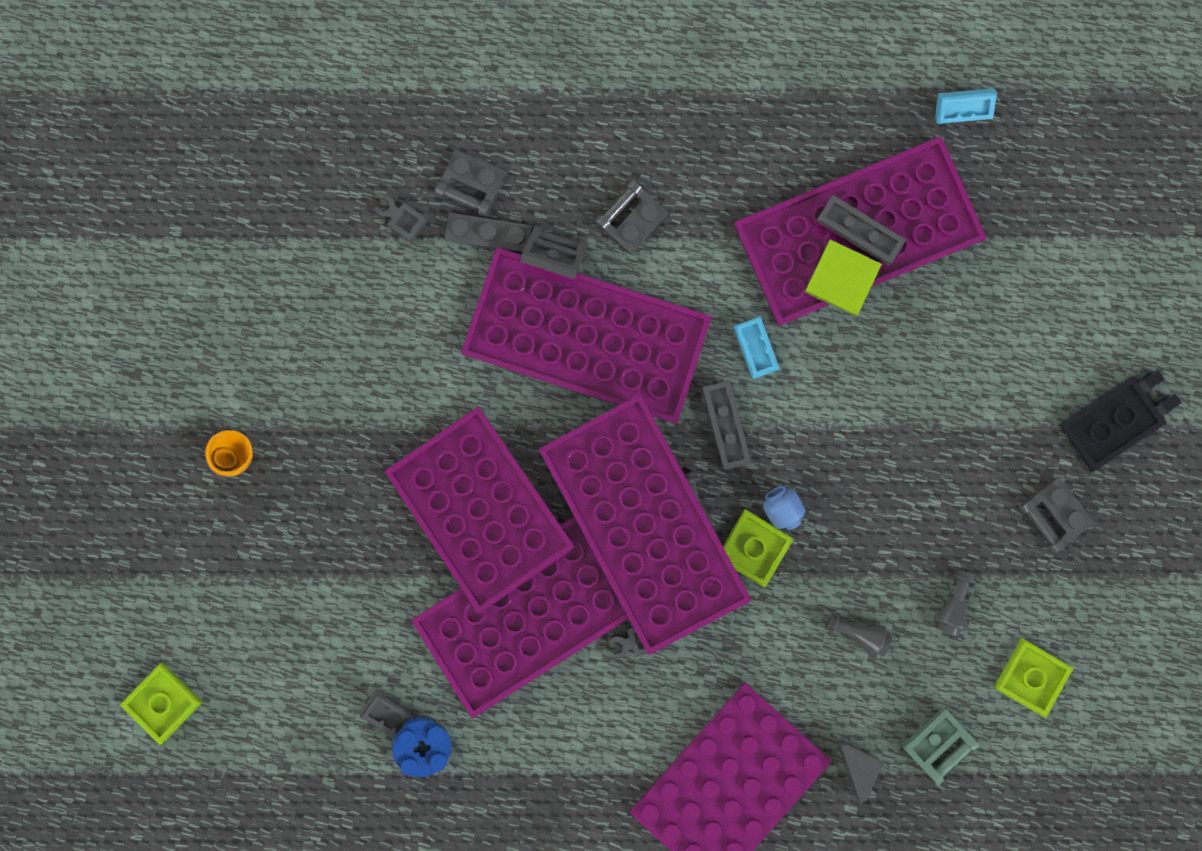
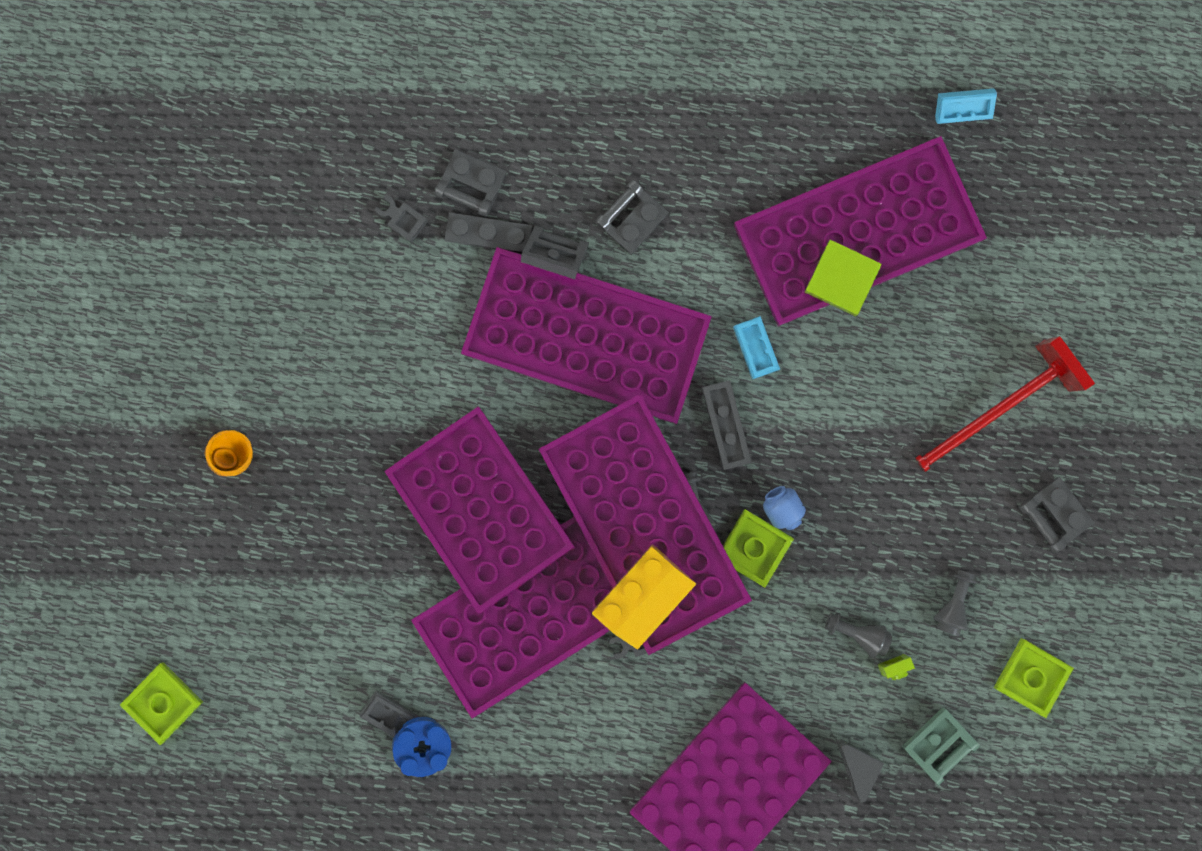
(643, 597): none -> yellow slope
(861, 230): dark grey plate -> none
(896, 667): none -> lime plate
(1061, 365): none -> red tile
(1118, 420): black tile -> none

